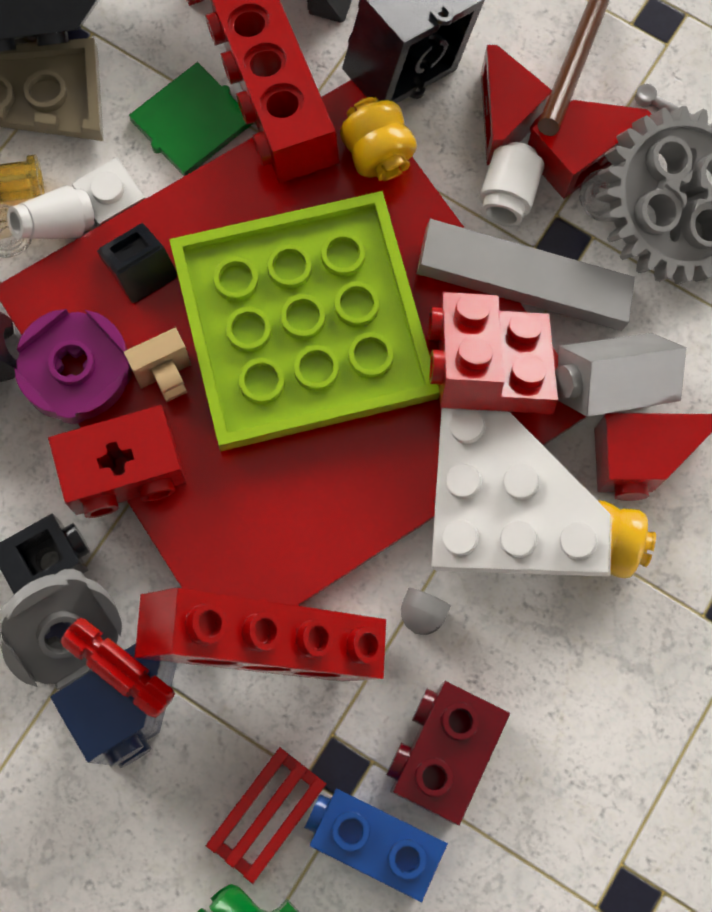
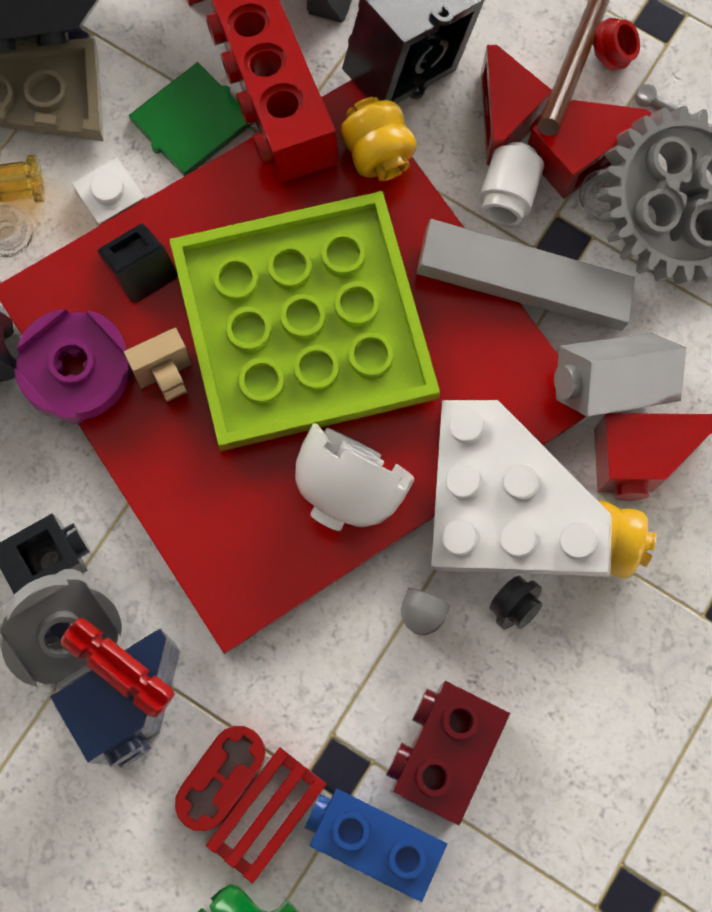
(53, 215): white cone -> none
(89, 453): red brick -> none
(209, 768): none -> red beam
(259, 636): red brick -> none
(347, 480): none -> white cylinder
(491, 356): plate -> none
(516, 603): none -> black plate
(616, 43): none -> red plate

